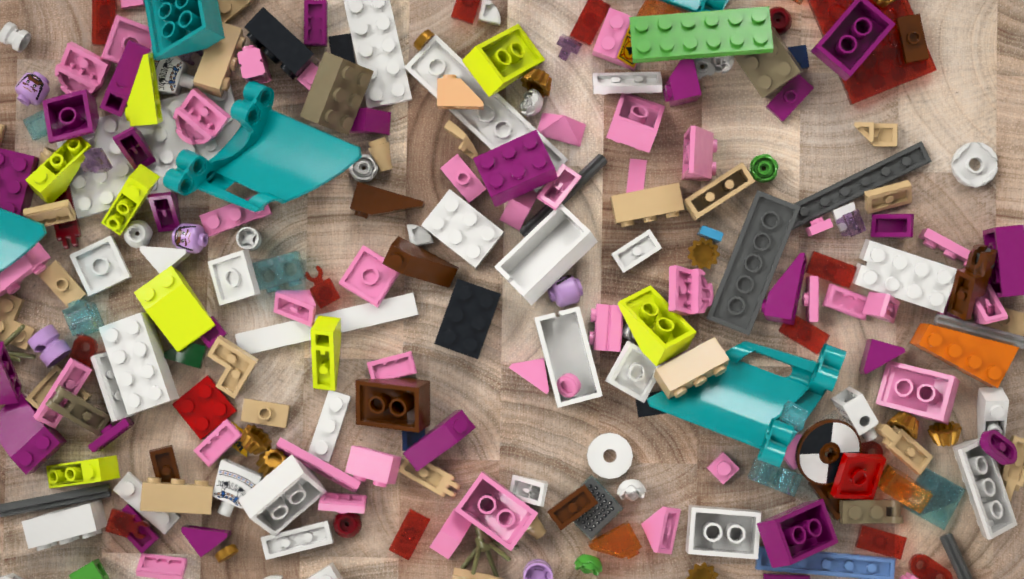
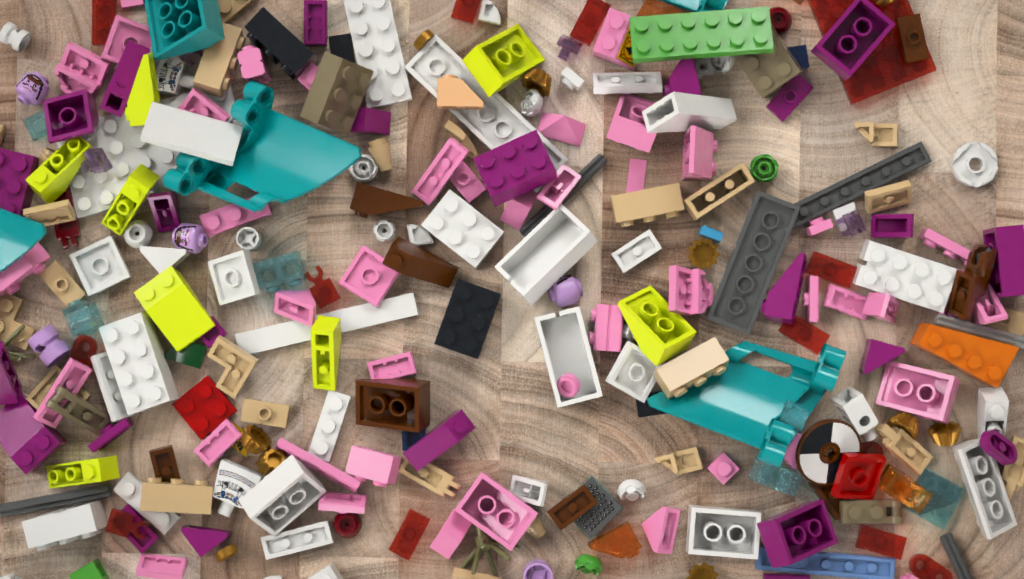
(134, 147): magenta slope -> none
(191, 133): none -> white tile
(378, 230): none -> white plate
(440, 171): none -> bright pink plate
(533, 372): bright pink slope -> none
(571, 79): none -> white plate
(609, 469): white tile -> none
(682, 110): none -> white slope
(682, 460): none -> tan slope

